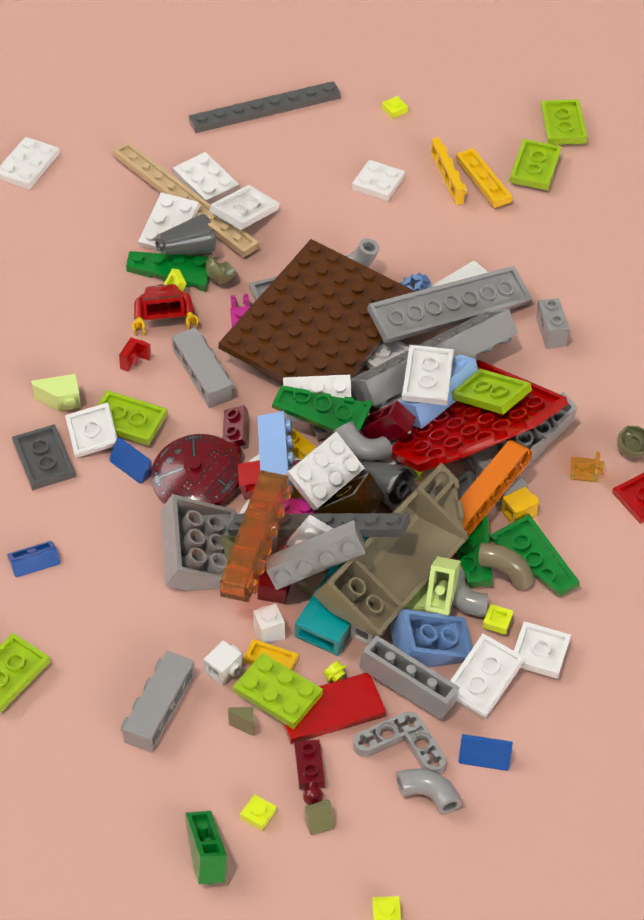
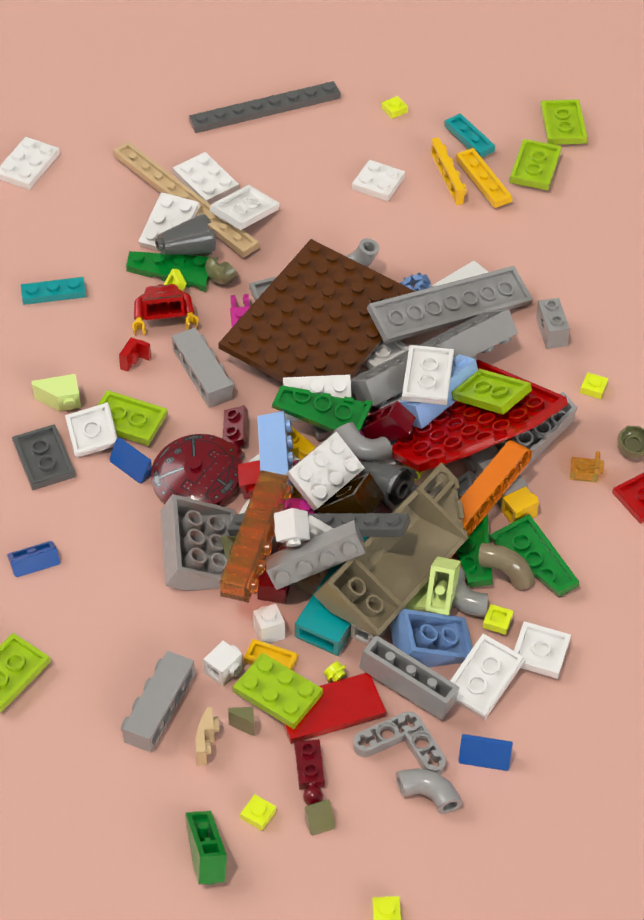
(53, 290): none -> teal plate
(206, 734): none -> tan slope
(292, 527): none -> white brick
(469, 135): none -> teal plate
(594, 385): none -> neon yellow plate

